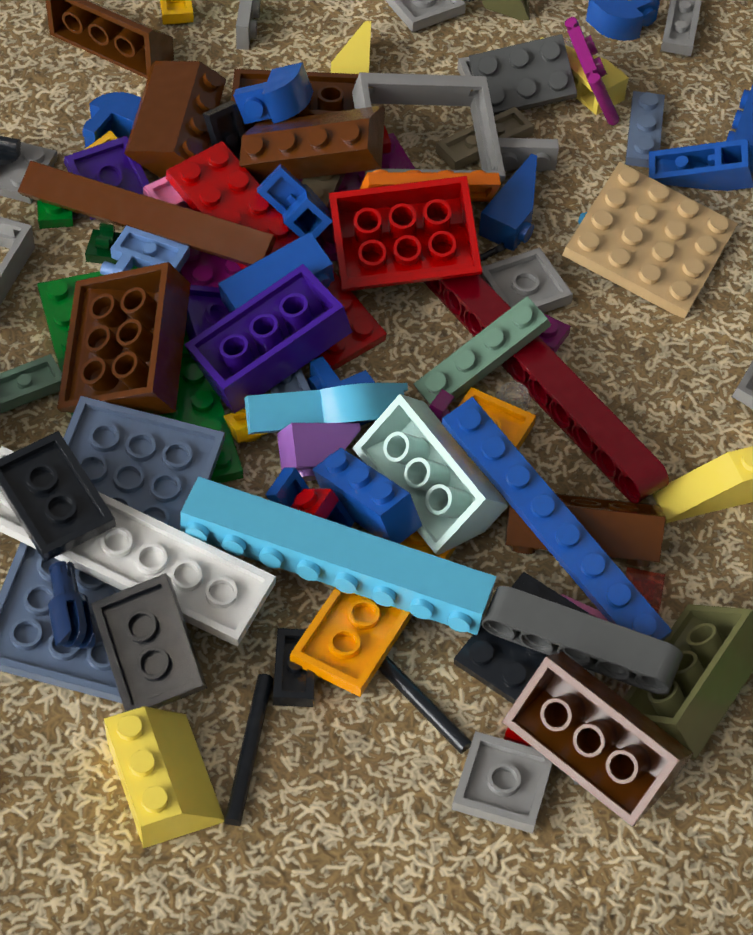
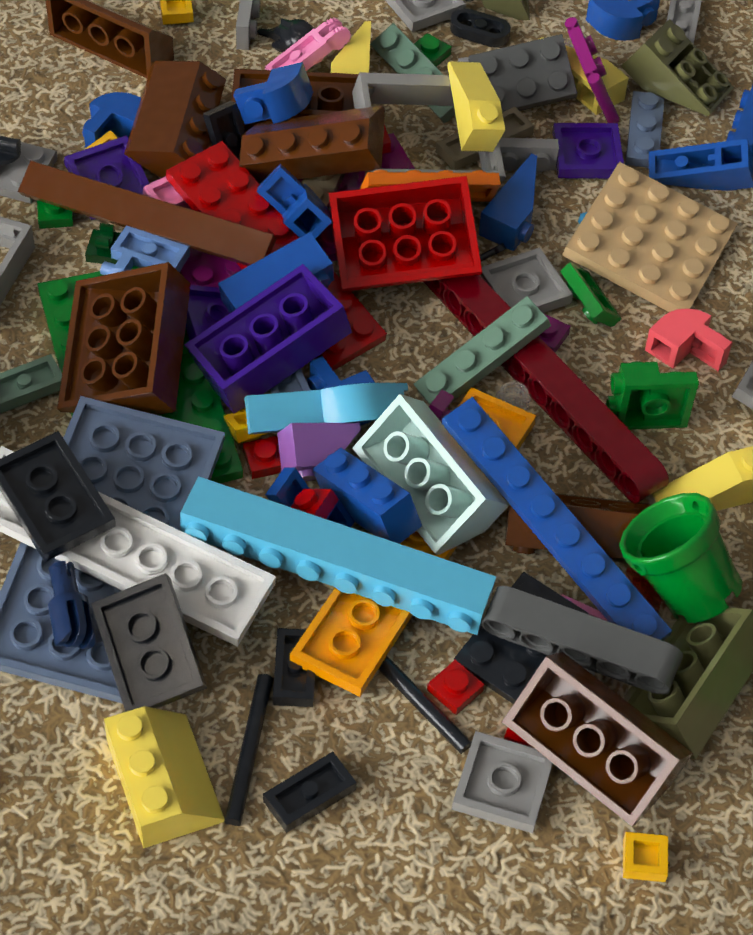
(262, 457): none -> red plate
(286, 33): none -> black piece
(309, 792): none -> black plate
(314, 45): none -> bright pink hinge
(408, 59): none -> sand green plate
(433, 48): none -> green plate
(455, 687): none -> red plate
(476, 107): none -> light yellow slope
(480, 27): none -> black plate
(586, 290): none -> green plate
(587, 149): none -> dark purple plate
(645, 856): none -> yellow plate
(650, 398): none -> green plate
(678, 71): none -> olive slope
(683, 556): none -> green piece
(685, 333): none -> coral brick

